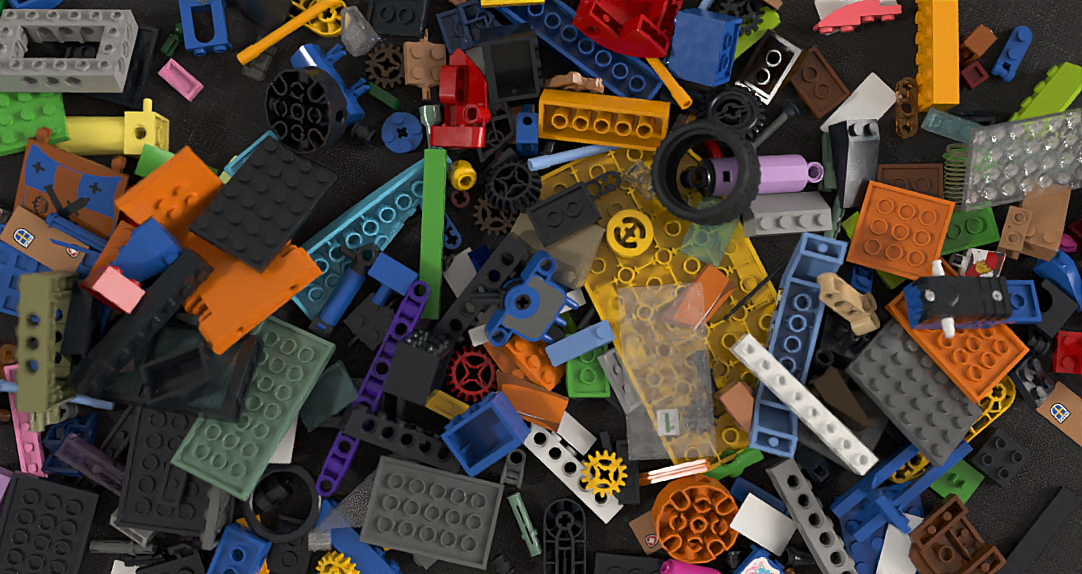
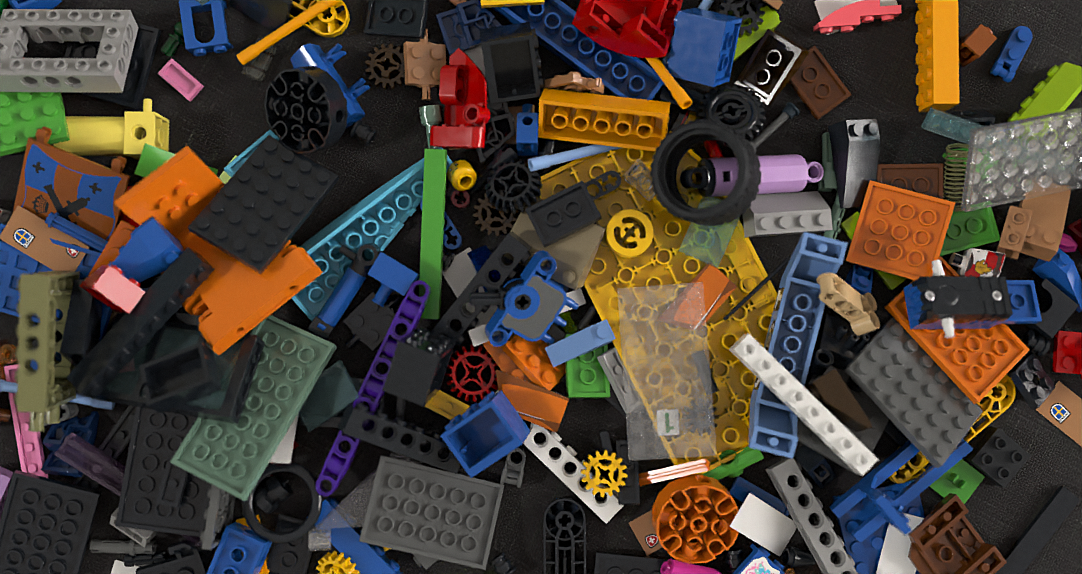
(356, 32): clear slope -> none
(383, 96): dark green beam -> none
(399, 121): blue plate -> none
(515, 502): sand green pin -> none
(575, 434): white slope -> none
(737, 403): nougat slope -> none
(866, 102): white sticker -> none
(913, 101): clear orange beam -> none
(973, 75): dark red plate -> none

